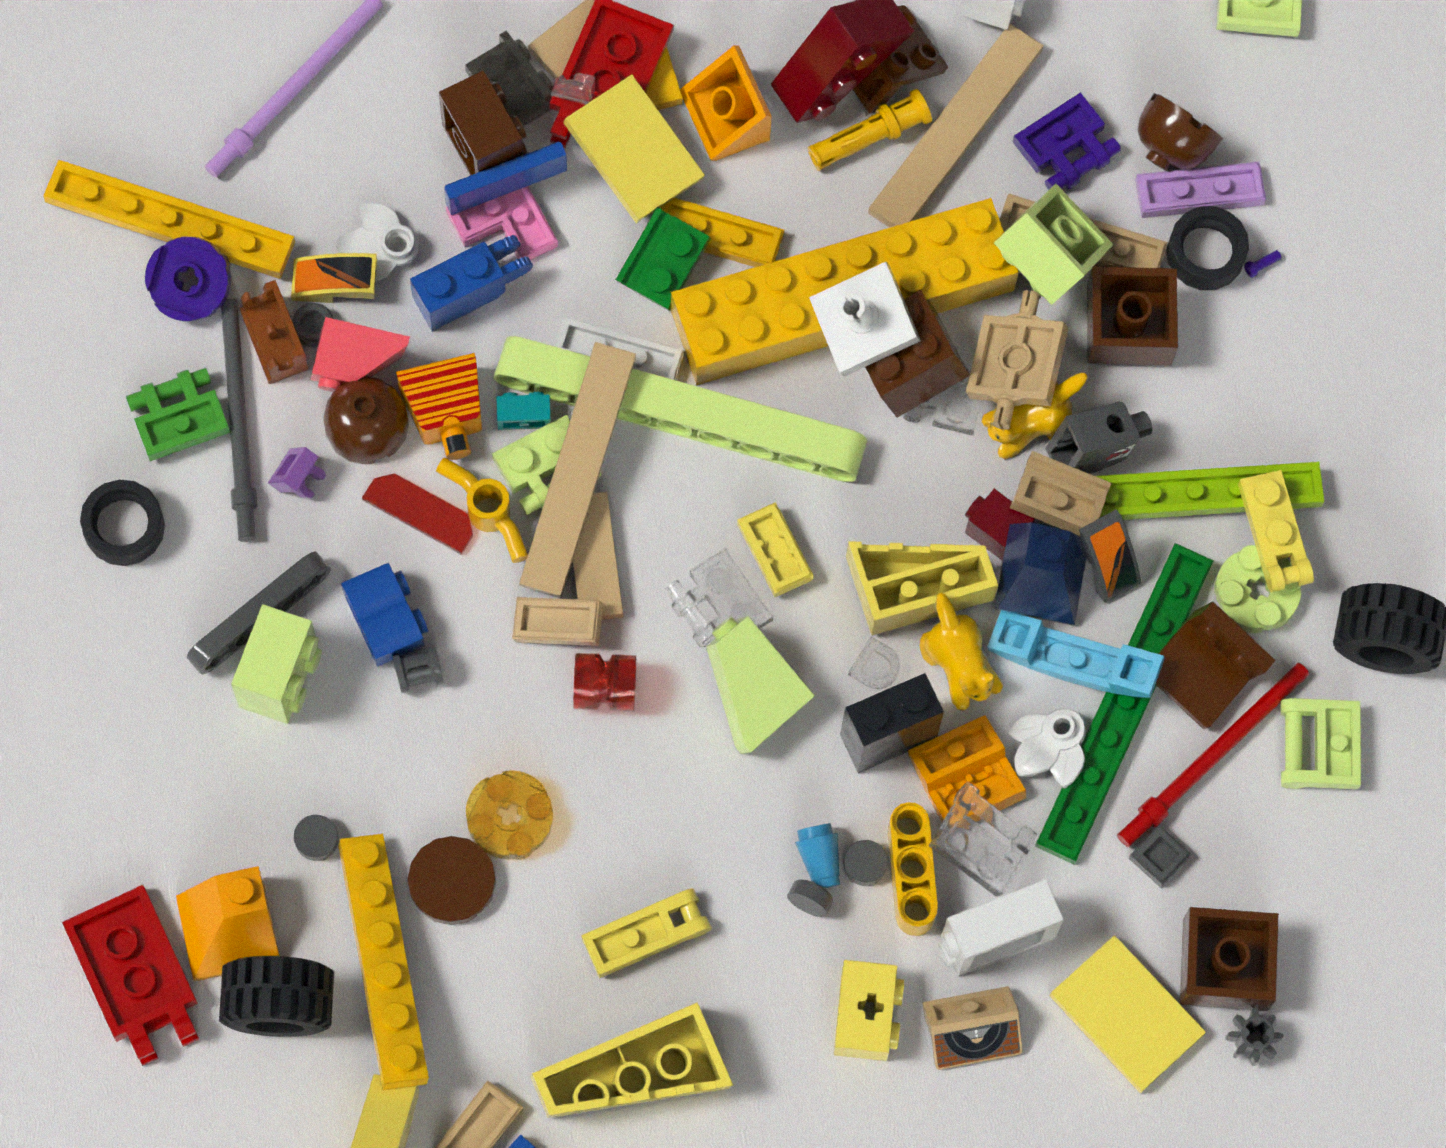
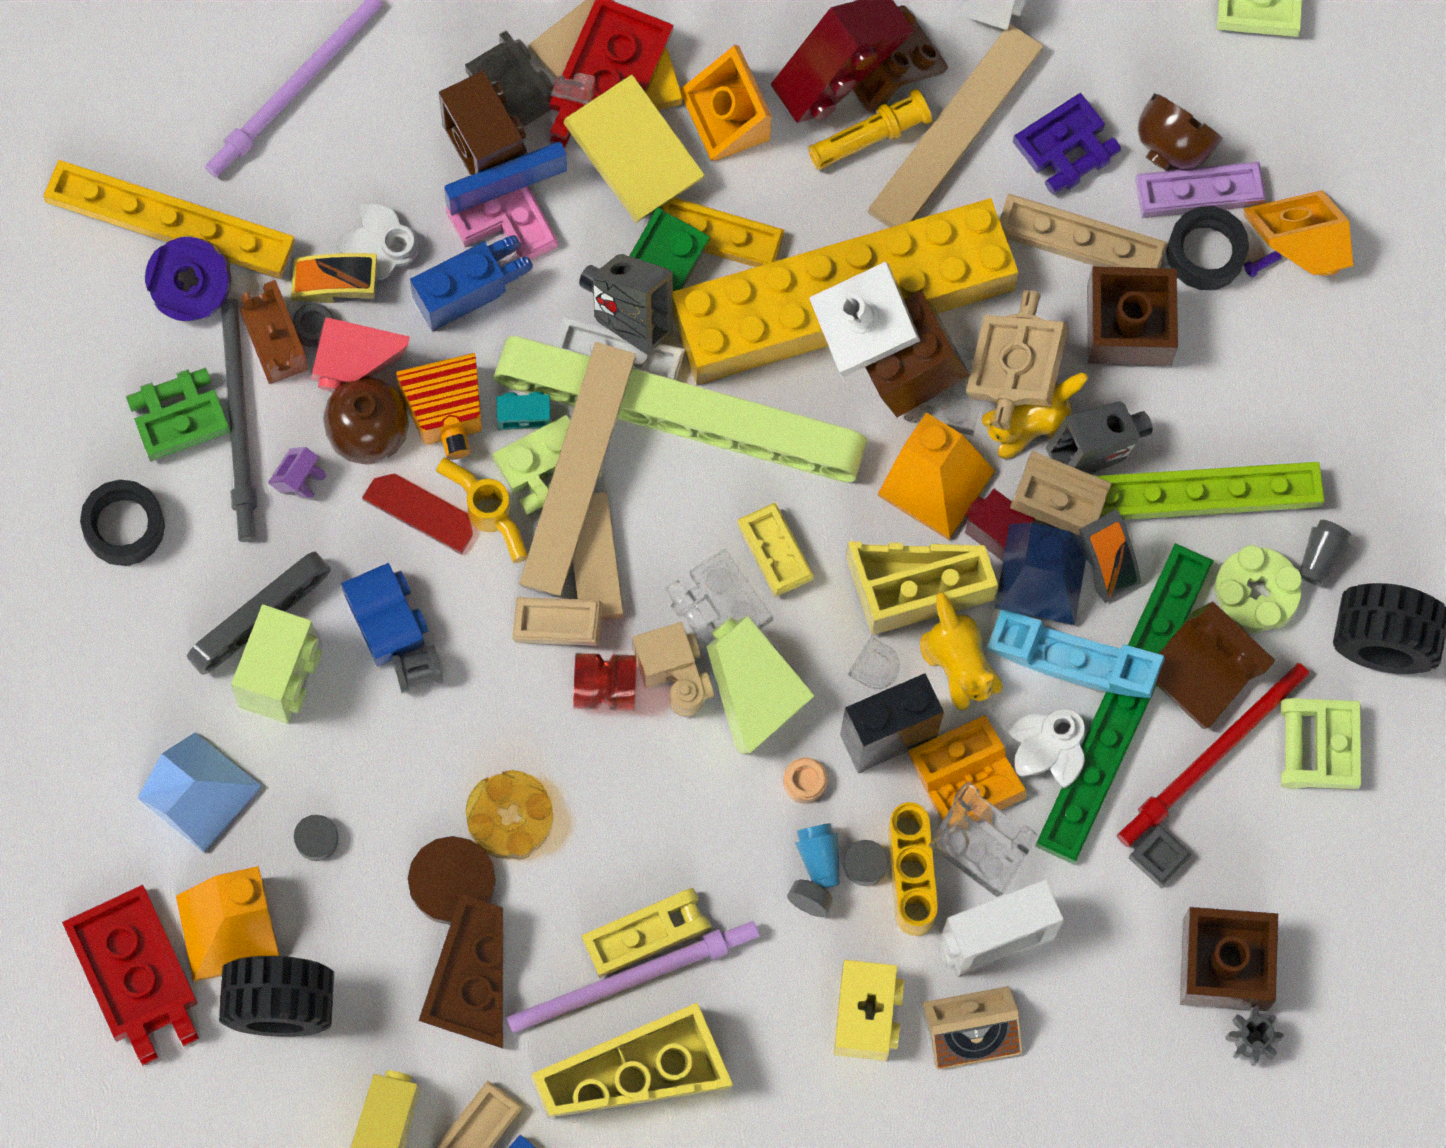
(197, 790): none -> light blue slope
(383, 962): yellow plate -> none
(469, 975): none -> reddish brown wing
(632, 300): none -> dark grey torso
(671, 656): none -> tan brick
(713, 945): none -> lavender bar
(805, 780): none -> light nougat tile
(936, 476): none -> light orange slope
(1053, 244): yellowish green brick -> none
(1127, 1014): light yellow tile -> none
(1275, 530): light yellow plate -> none
(1306, 231): none -> light orange slope
(1323, 551): none -> dark grey cone

